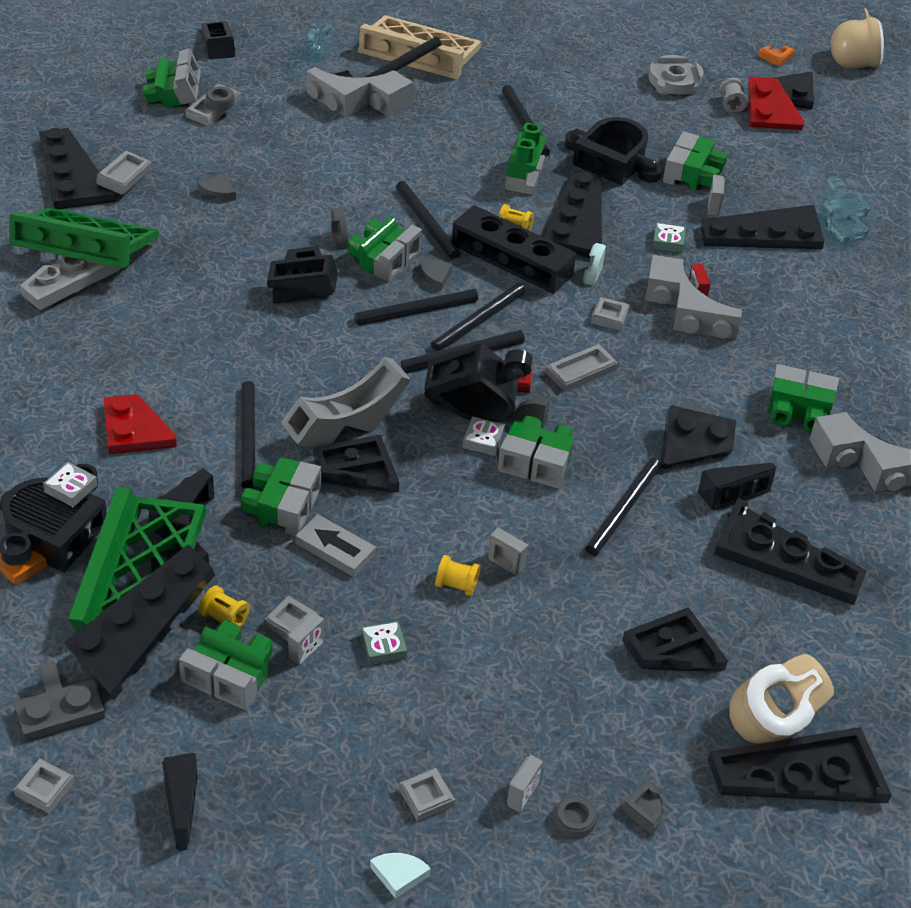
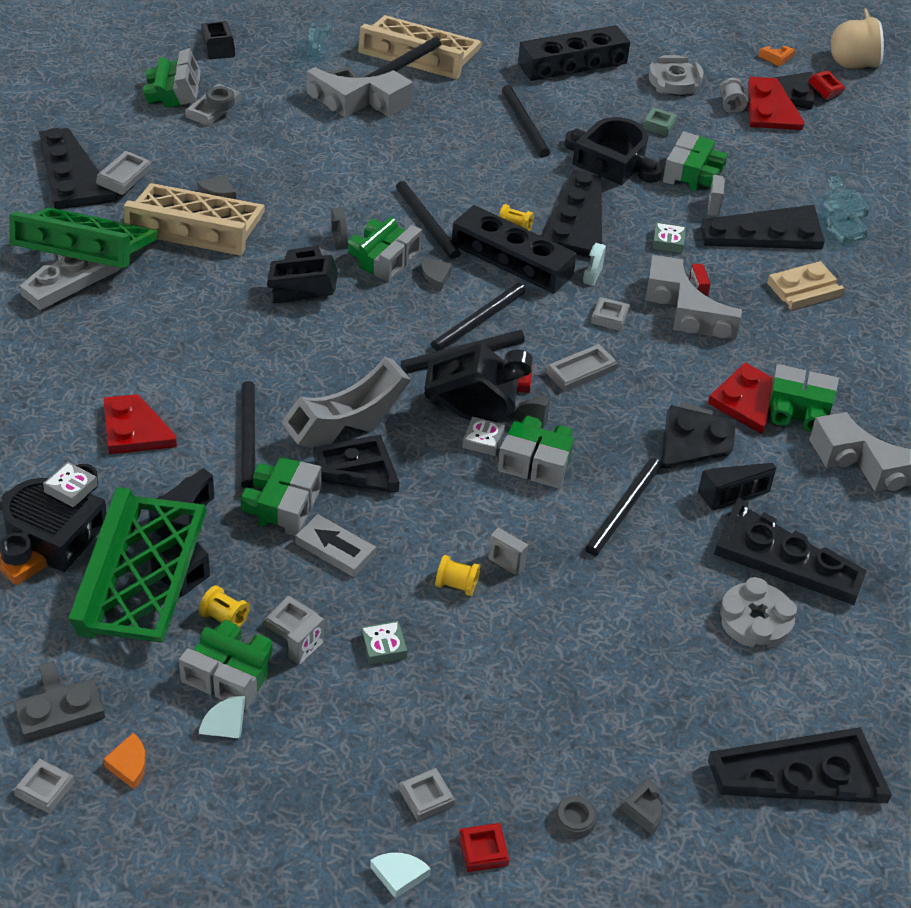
(127, 630): black wing -> none
(128, 761): none -> orange tile
(180, 785): black slope -> none
(197, 229): none -> tan fence
(224, 718): none -> light aqua tile
(415, 306): black bar -> none
(483, 847): none -> red tile
(524, 783): light grey tile -> none
(526, 160): green hips -> none
(573, 52): none -> black brick
(660, 121): none -> sand green tile
(674, 644): black wing -> none
(745, 397): none -> red wing
(755, 712): piece -> none
(757, 595): none -> light grey plate
(805, 285): none -> tan plate
(826, 84): none -> red tile

